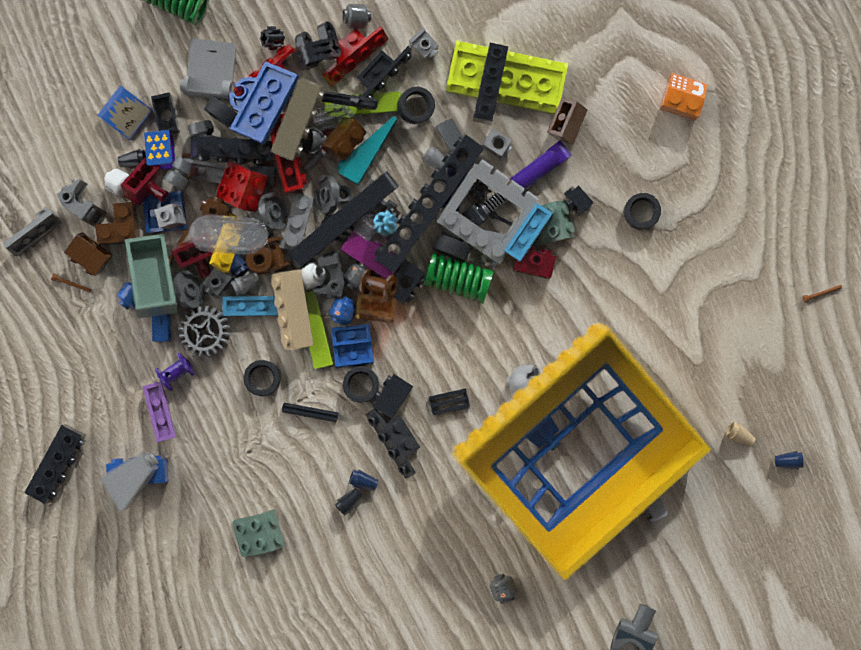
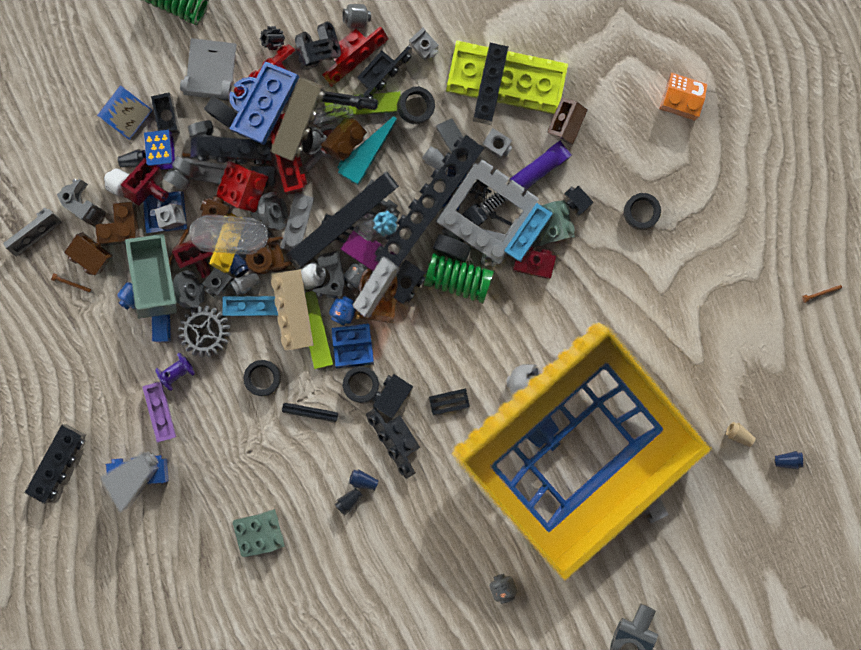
(327, 195): dark grey tile -> none
(375, 287): none -> light grey plate

